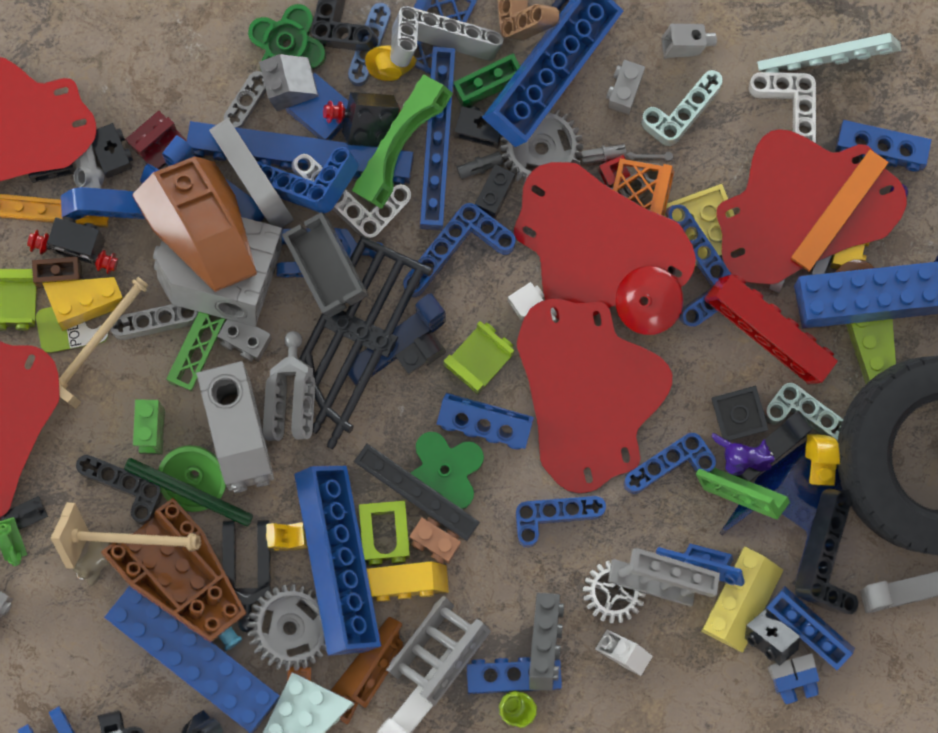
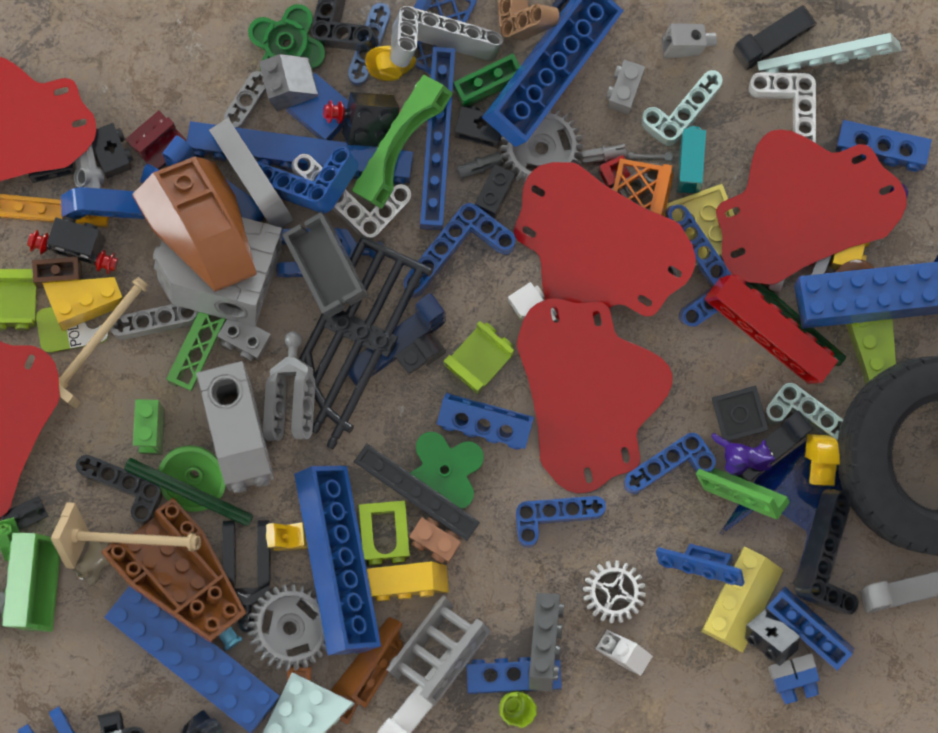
(31, 583): none -> bright green piece
(663, 296): red dish -> none
(664, 577): light grey fence -> none
(691, 160): none -> teal brick
(773, 38): none -> black beam
(788, 312): none -> dark green axle
(839, 210): orange tile -> none

